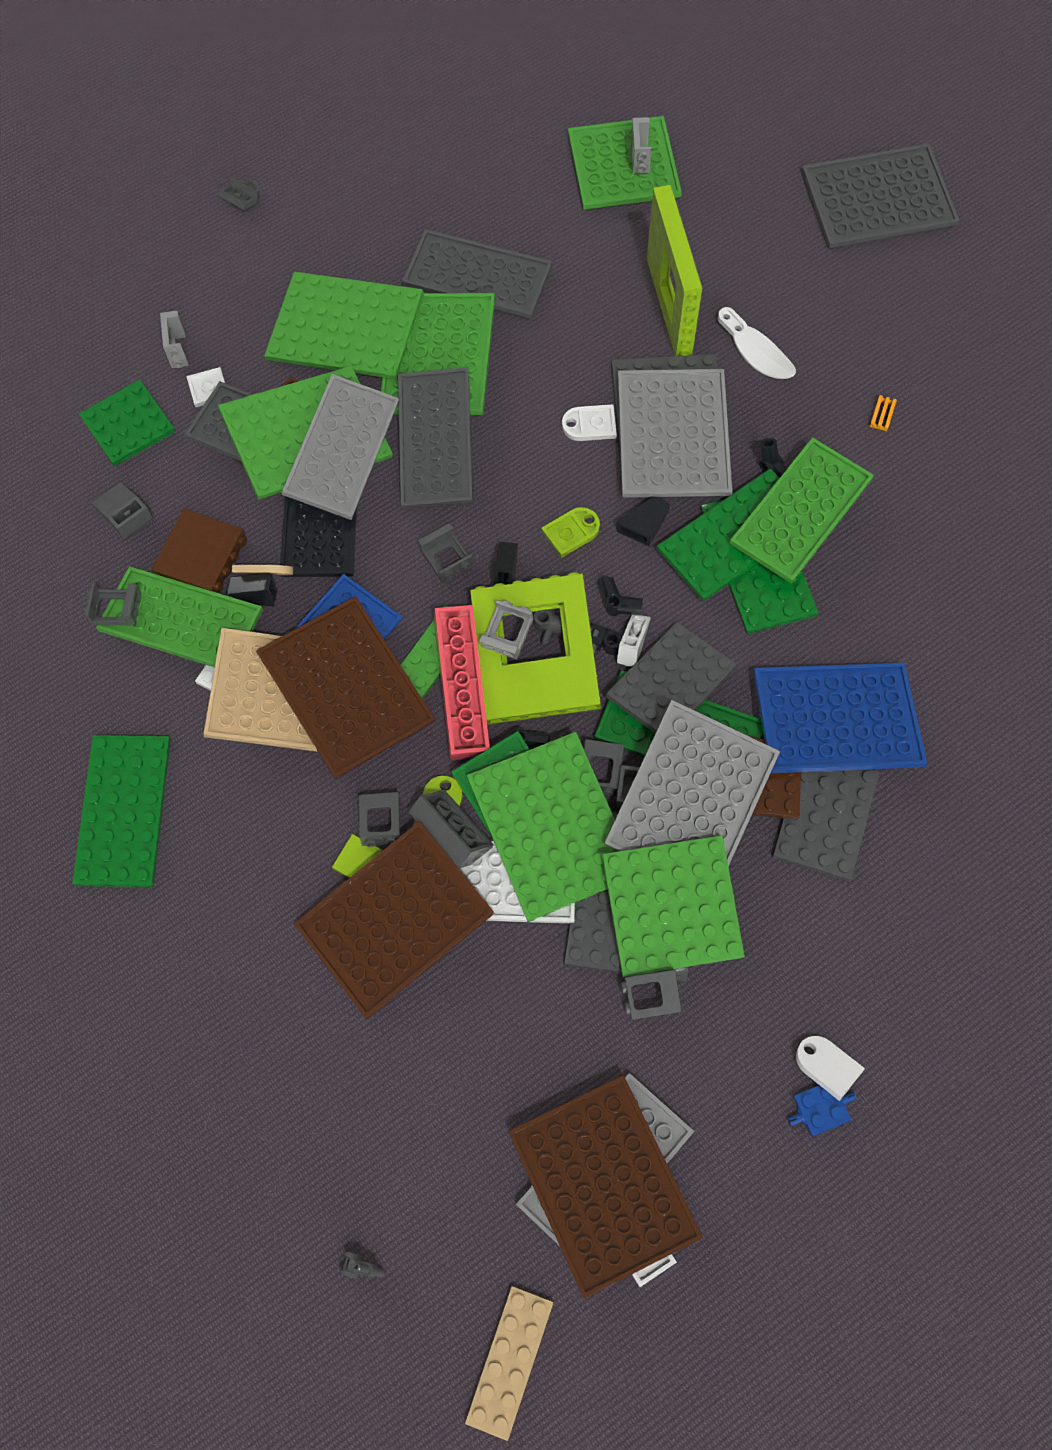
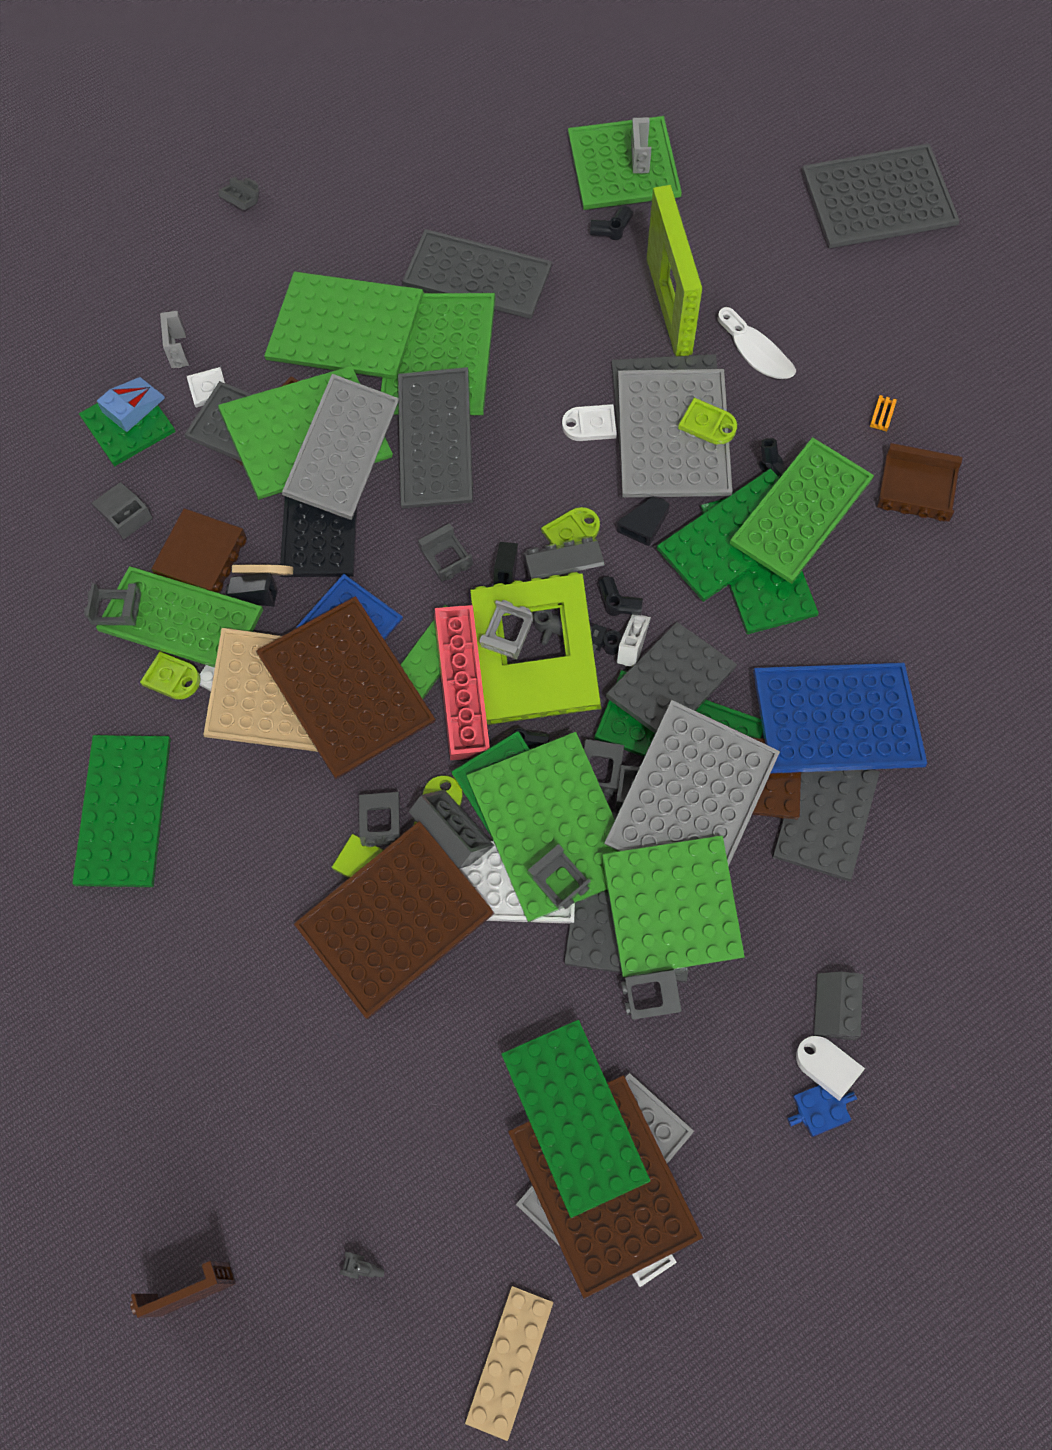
(129, 402): none -> medium blue slope
(170, 675): none -> lime tile
(217, 1275): none -> reddish brown panel
(548, 865): none -> dark grey window
(563, 558): none -> dark grey slope
(575, 1118): none -> green plate
(615, 226): none -> black piece
(707, 422): none -> lime tile
(838, 1005): none -> dark grey slope
(919, 482): none -> reddish brown panel

